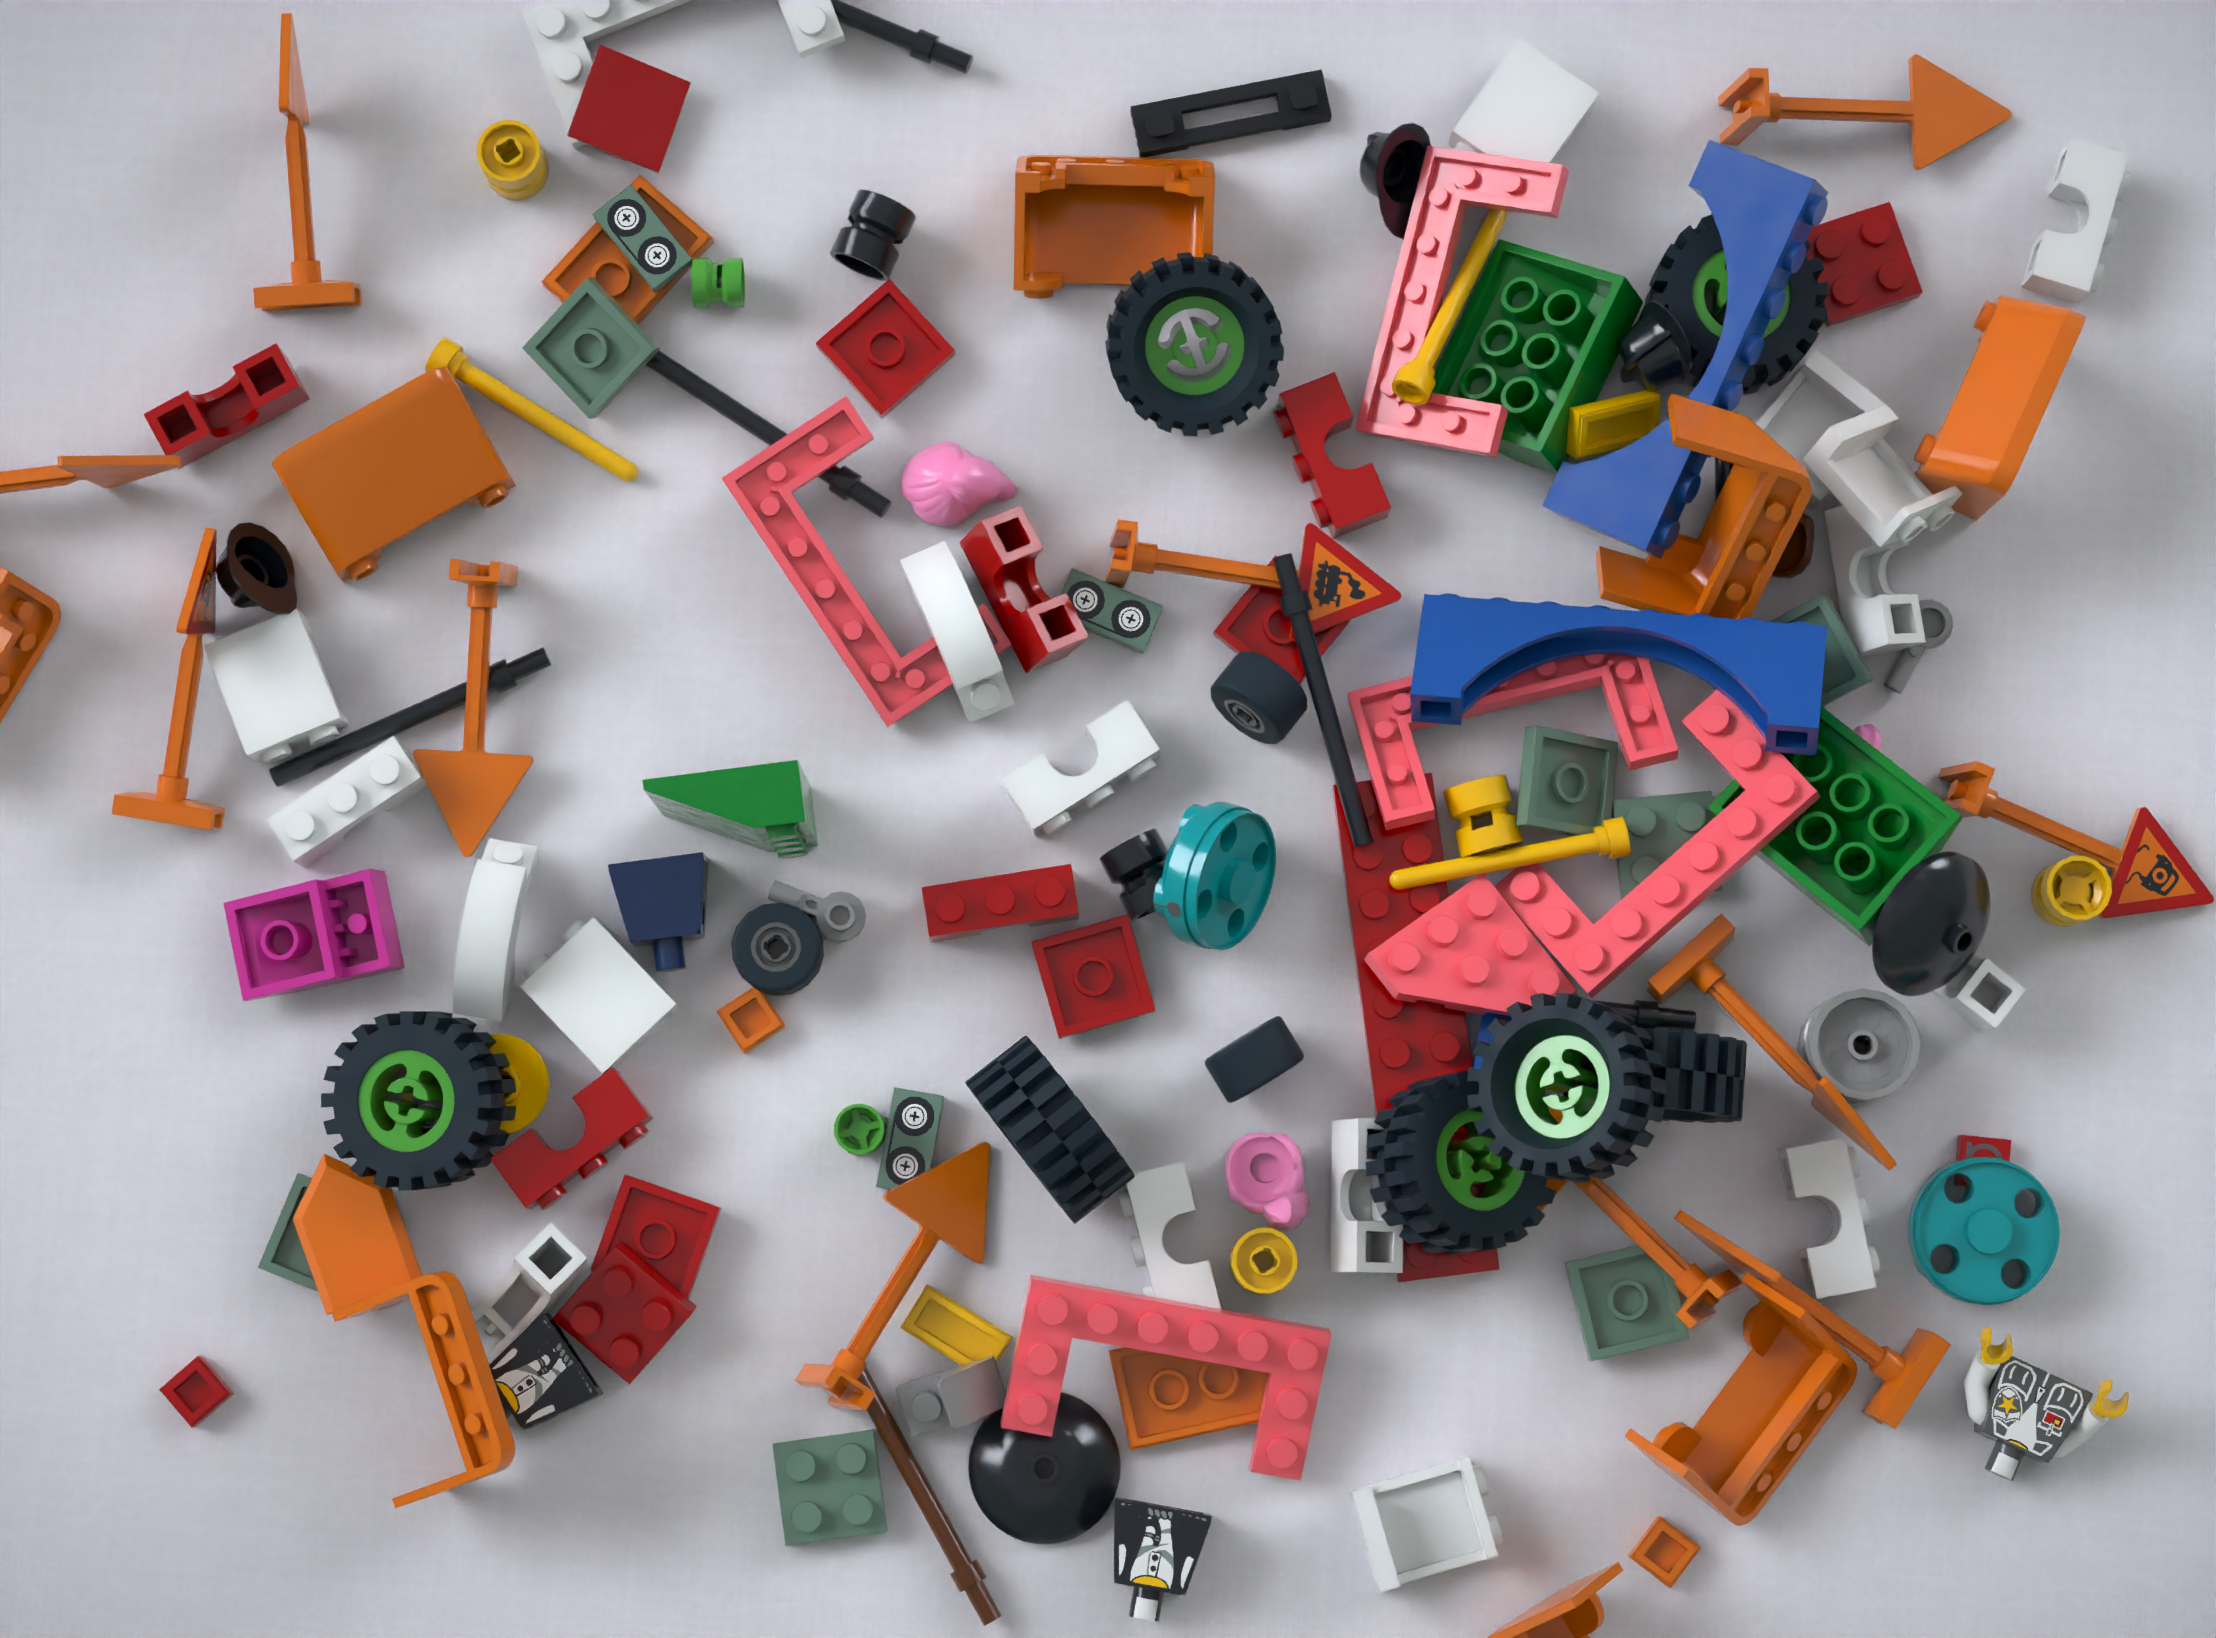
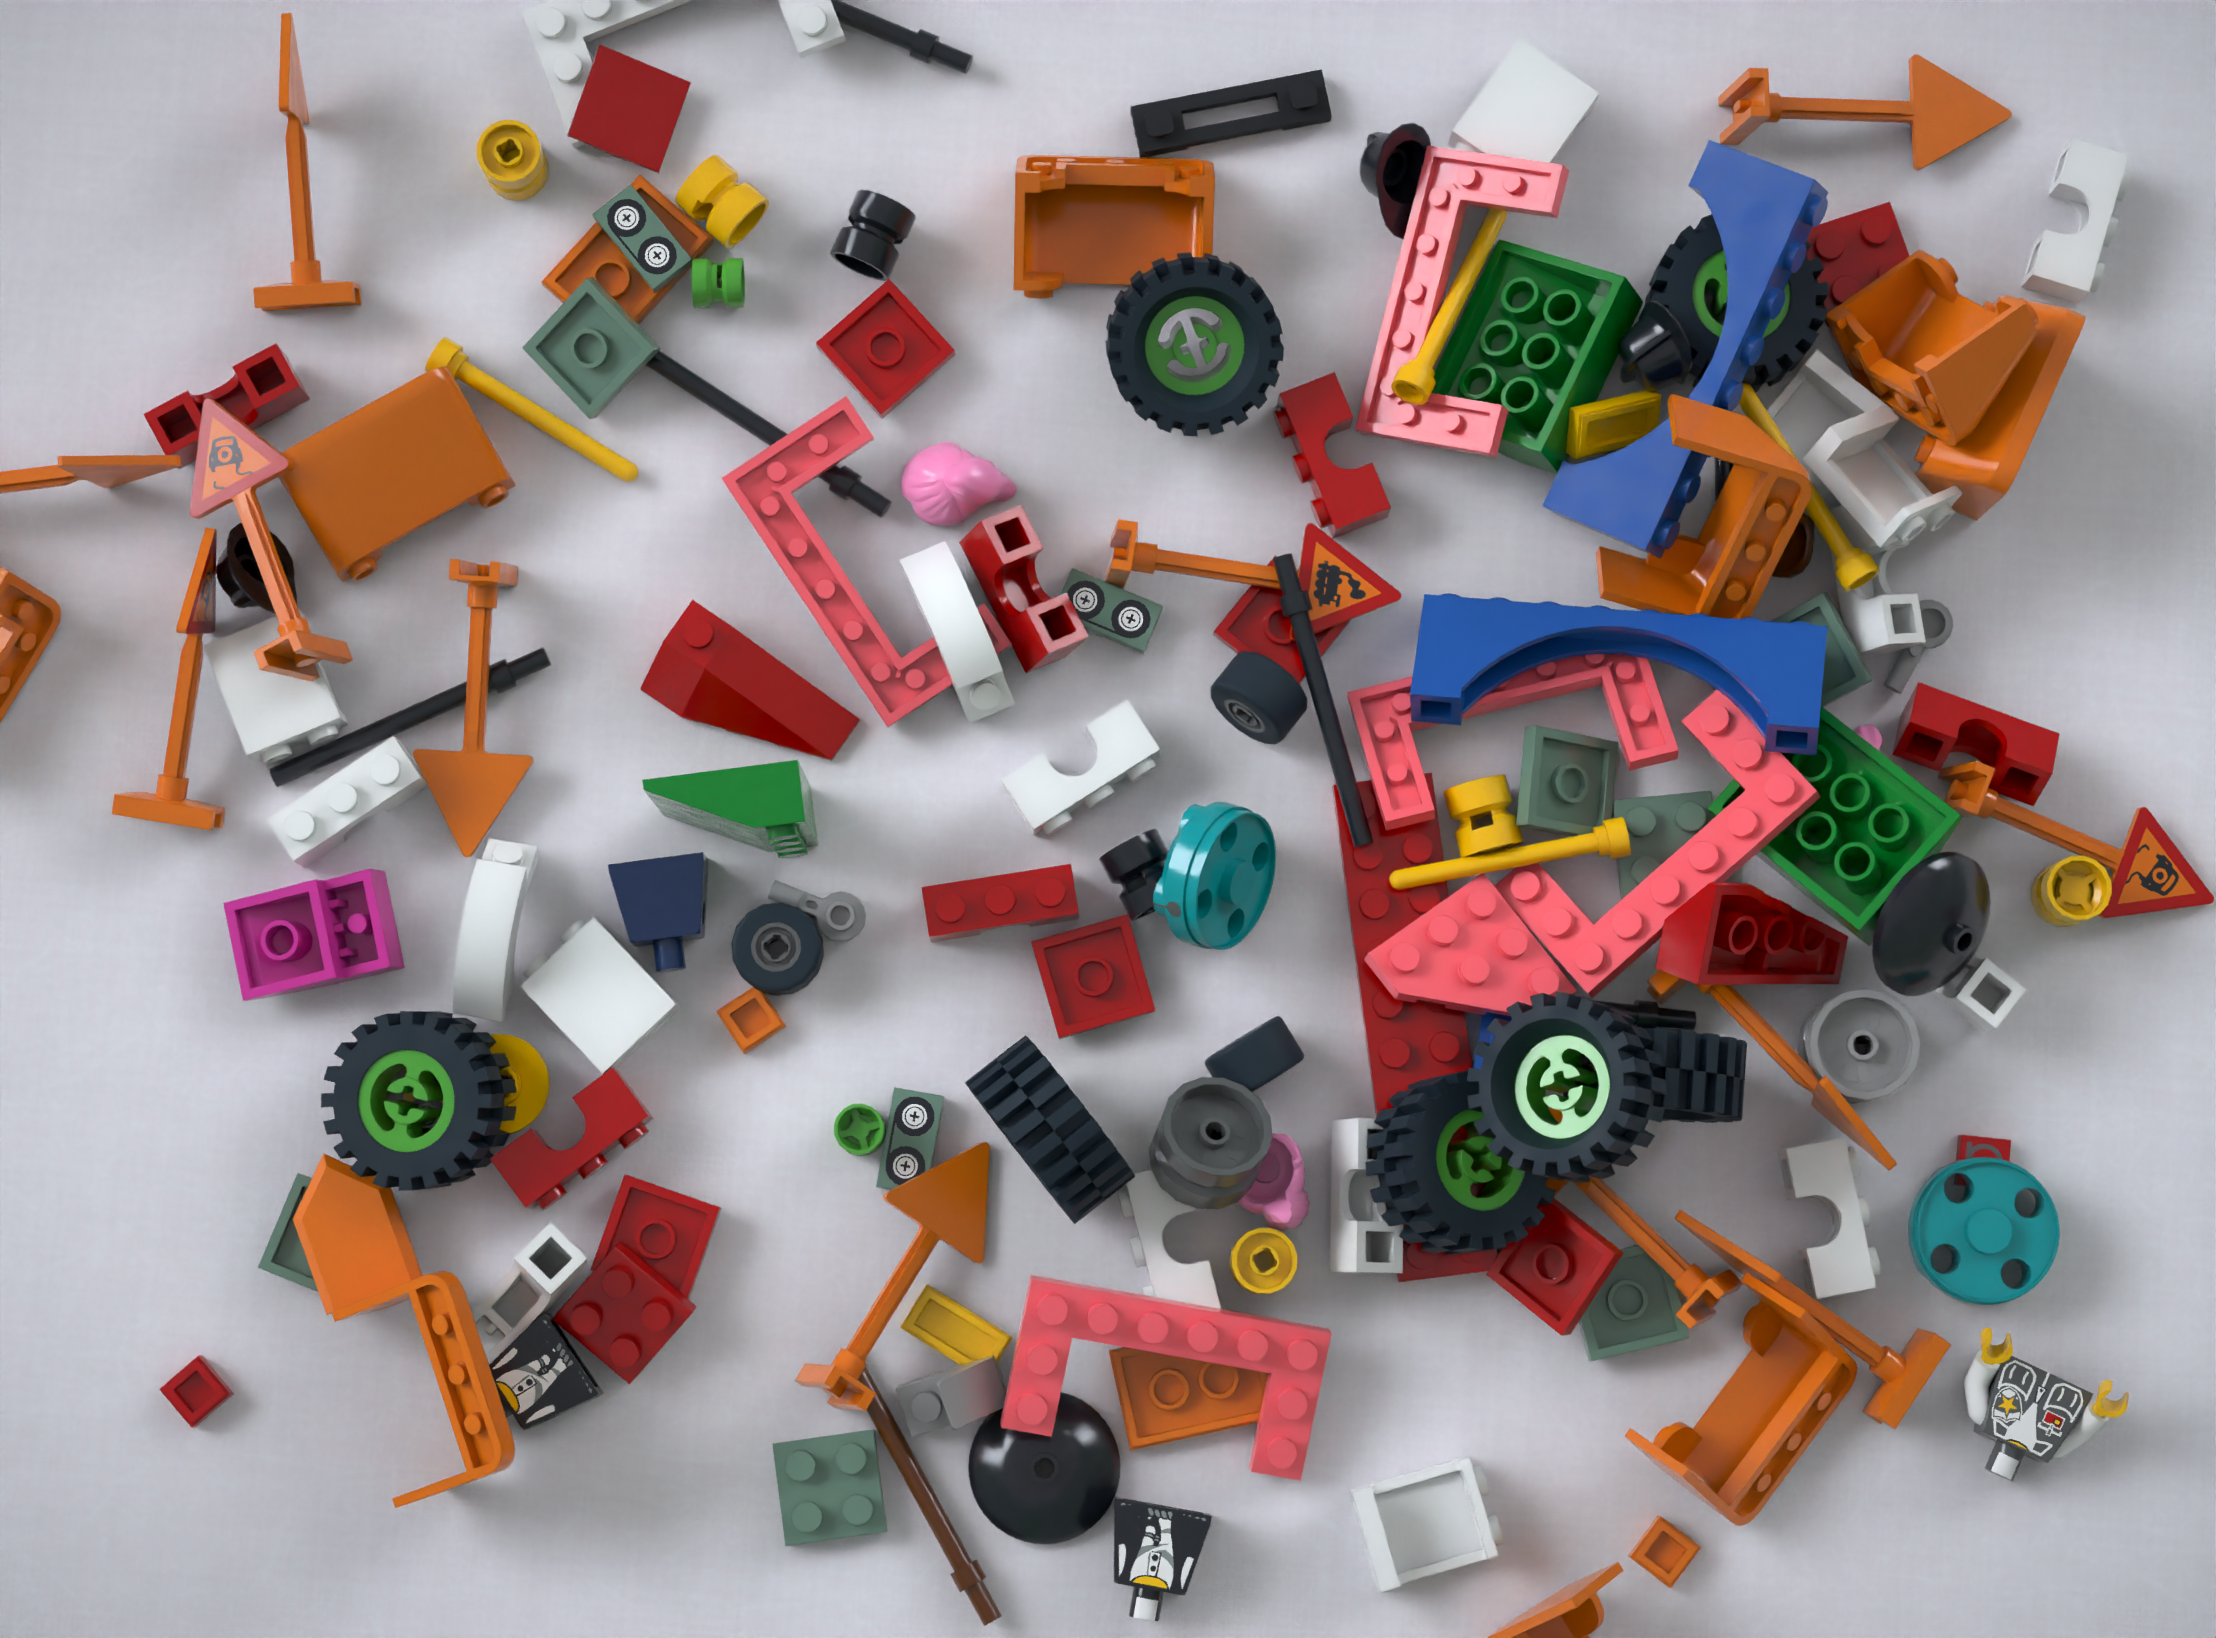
(228, 469): none -> orange piece
(716, 196): none -> yellow wheel
(729, 682): none -> red wedge
(1210, 1143): none -> dark grey wheel
(1556, 1267): none -> red plate
(1748, 939): none -> red wedge
(1852, 564): none -> yellow piece
(1930, 347): none -> orange windscreen
(1944, 723): none -> red arch

